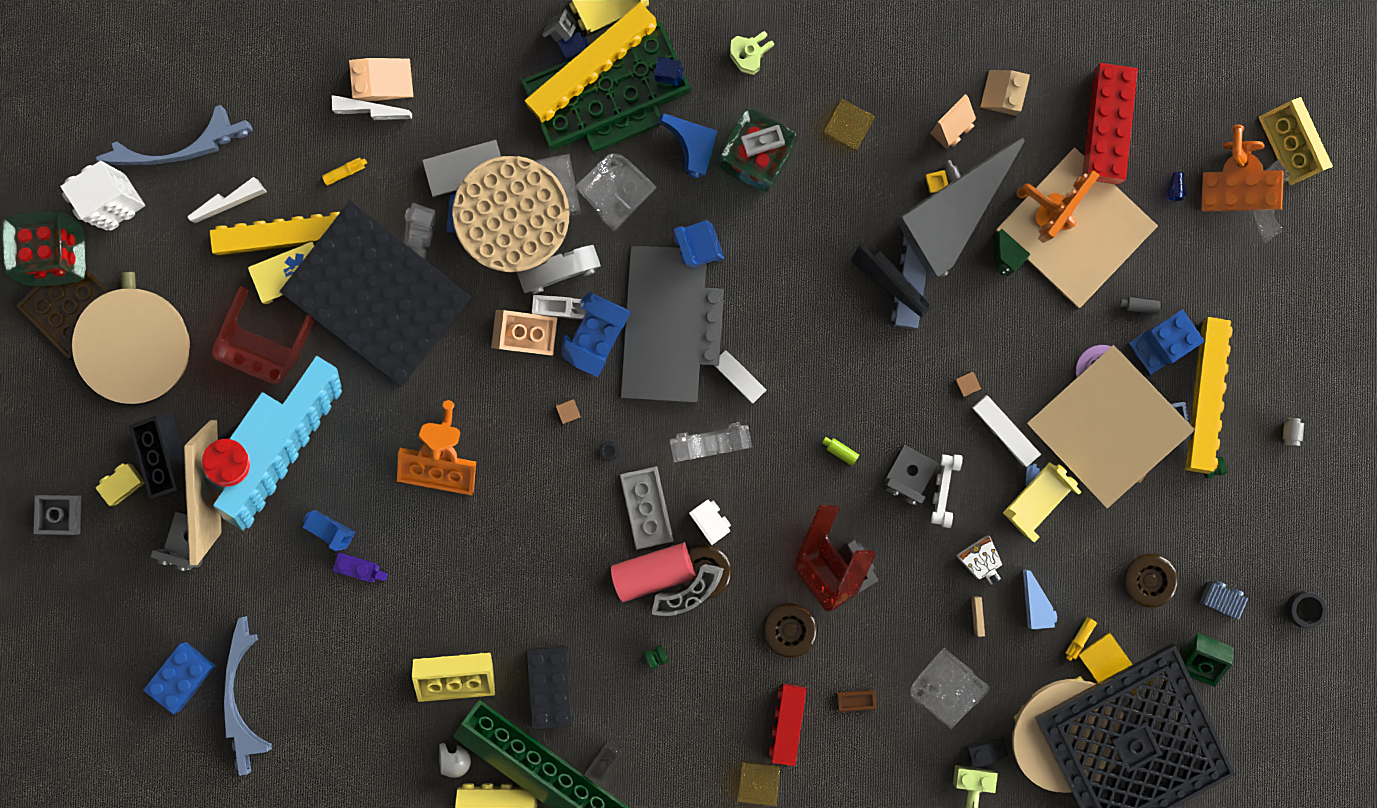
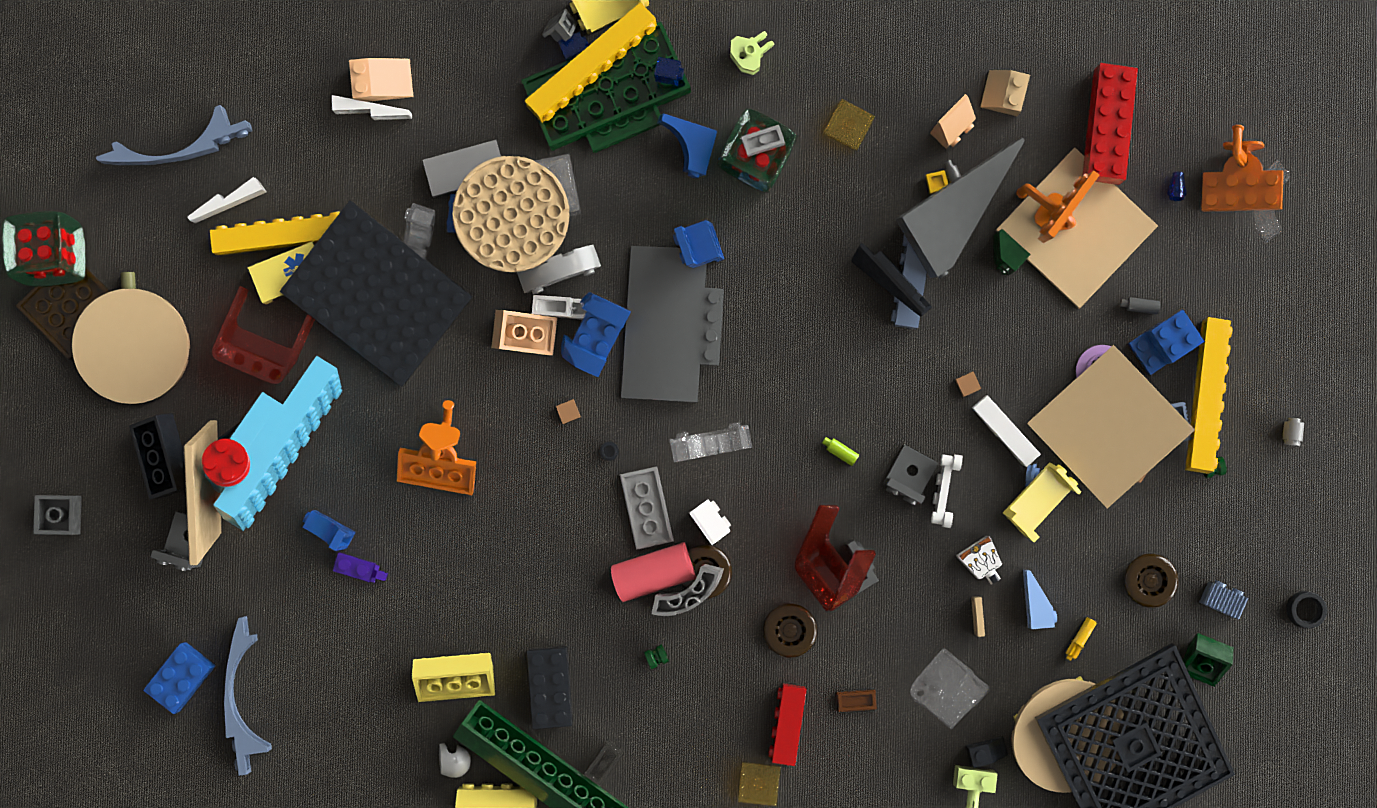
(102, 196): white brick -> none
(120, 484): light yellow brick -> none
(344, 171): yellow piece -> none
(615, 190): clear slope -> none
(740, 377): white slope -> none
(1104, 658): yellow tile -> none
(1295, 140): light yellow slope -> none

